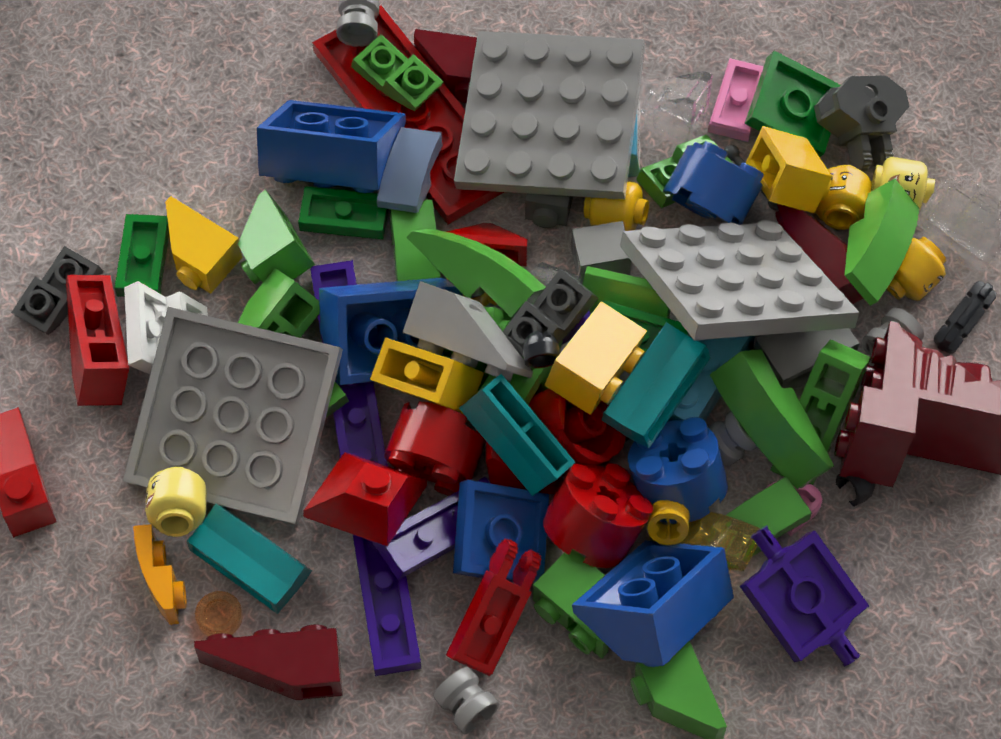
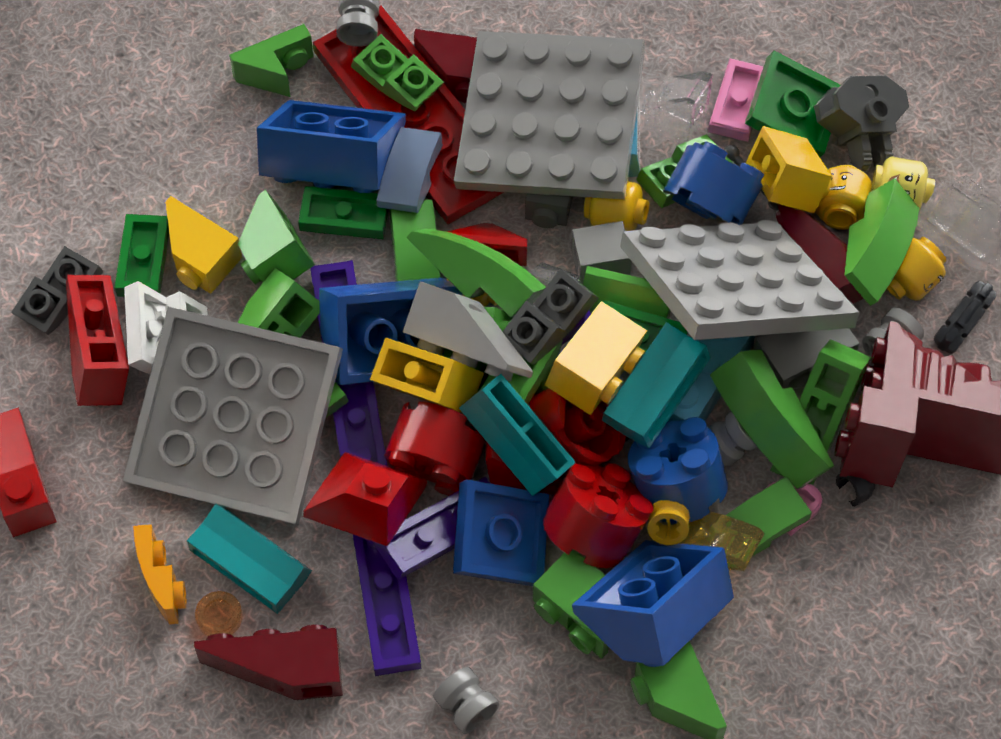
(176, 501): light yellow head -> none
(266, 61): none -> bright green slope
(494, 609): red hinge -> none
(540, 349): black hinge -> none
(804, 596): dark purple plate -> none

